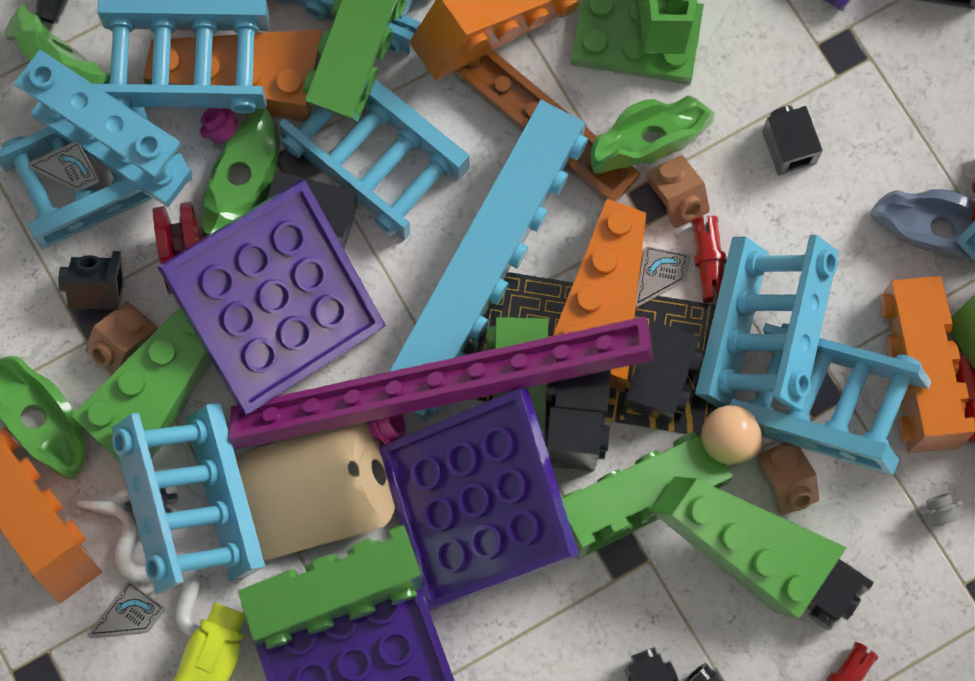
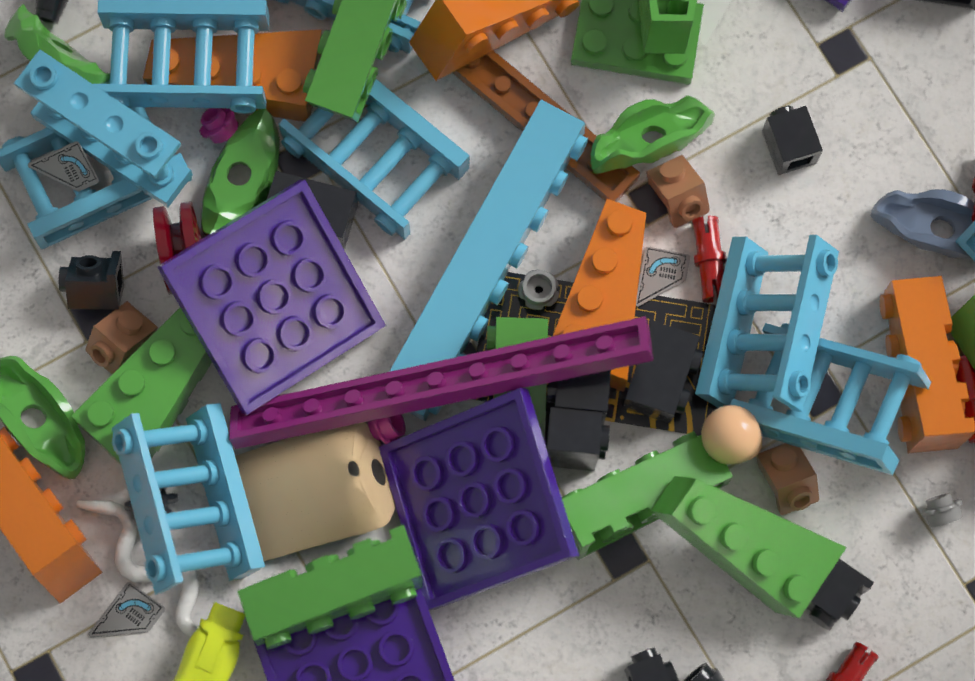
(541, 279): none -> light grey plate

